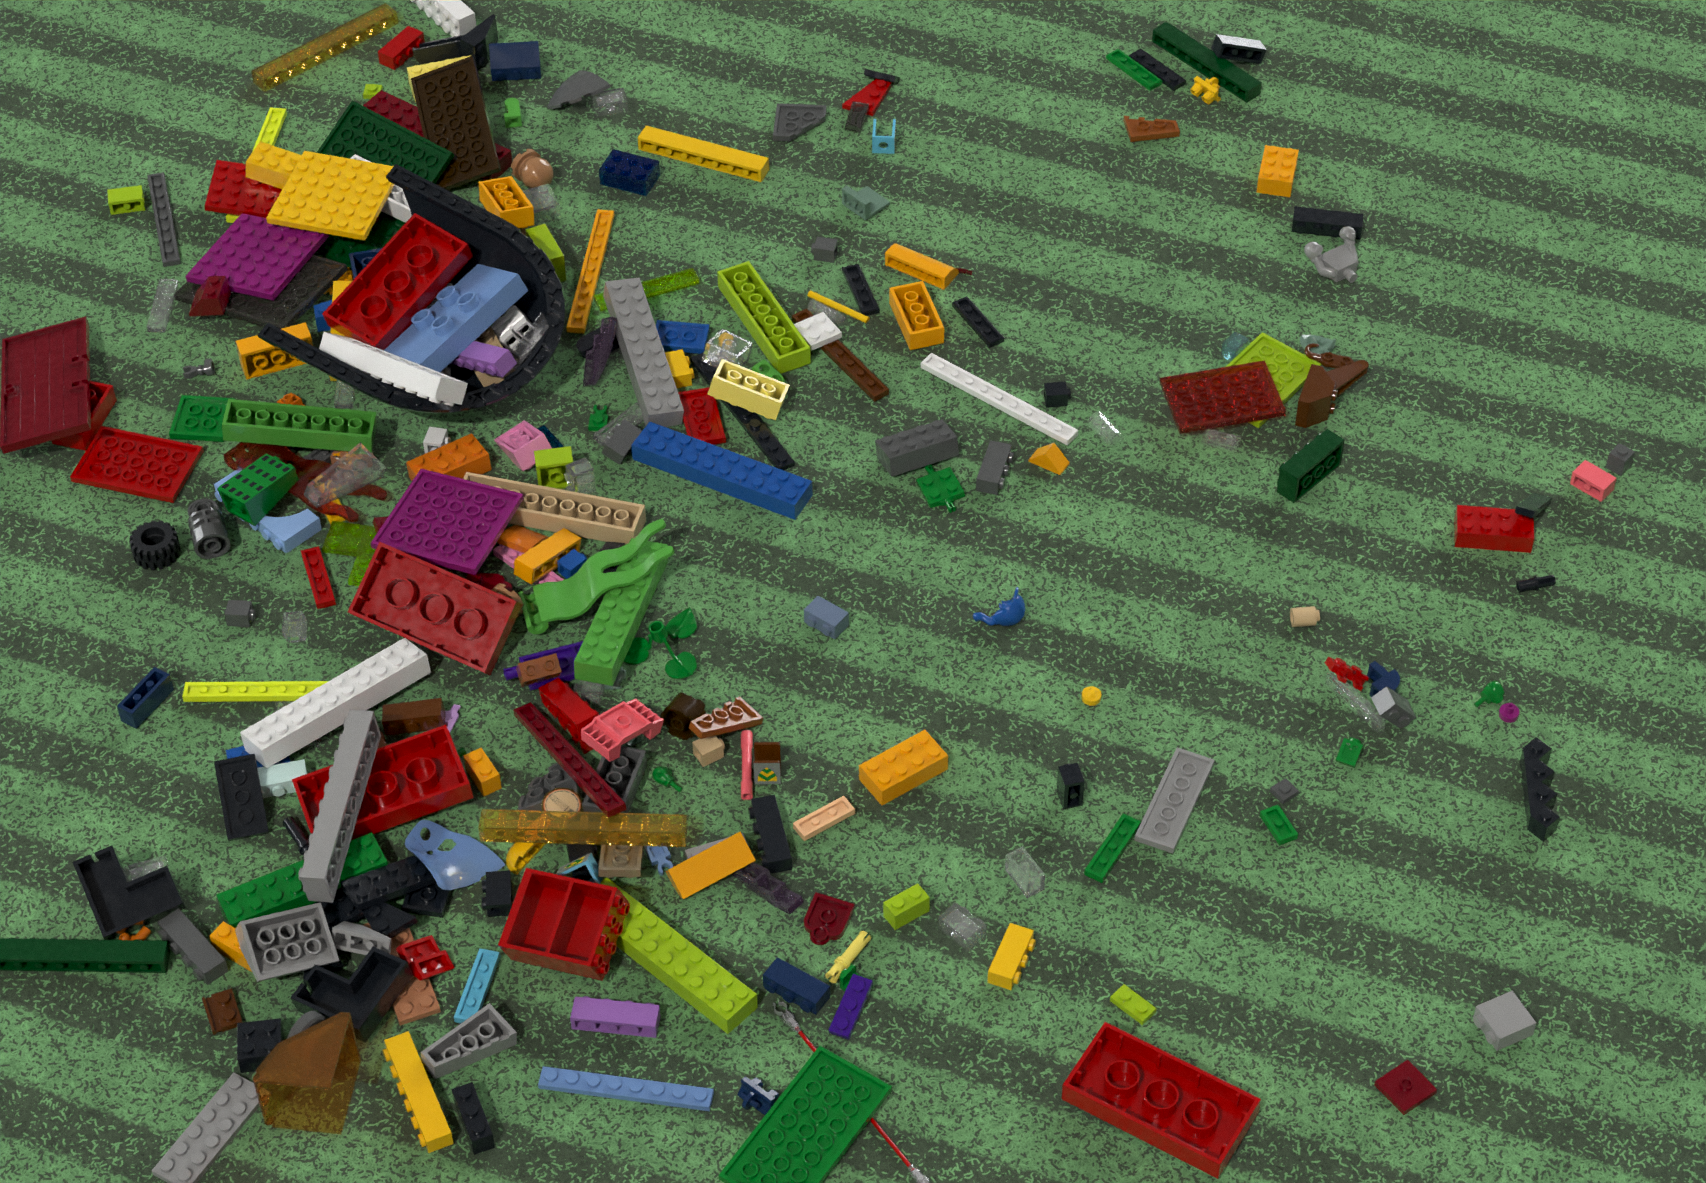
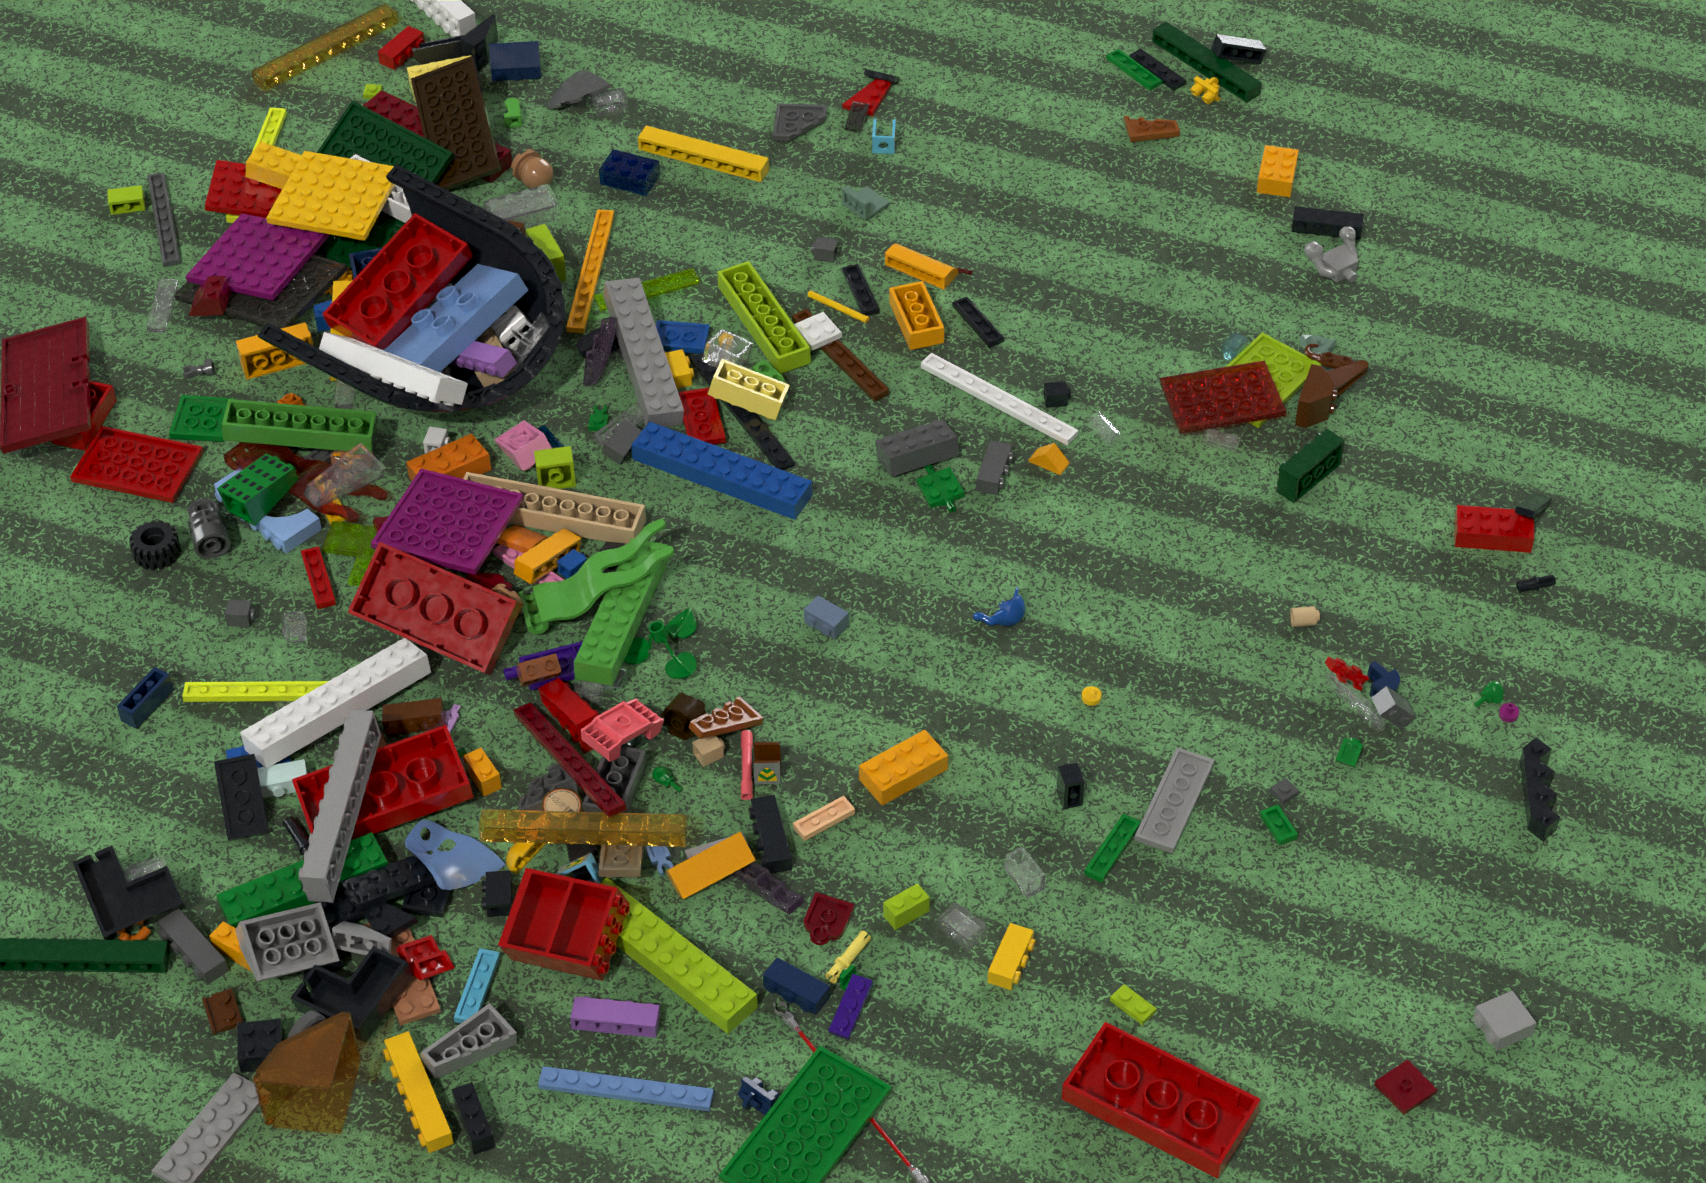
(507, 201): light orange brick -> none
(580, 477): clear brick -> none
(817, 307): clear brick -> none
(1593, 480): coral brick -> none
(1620, 459): dark grey brick -> none

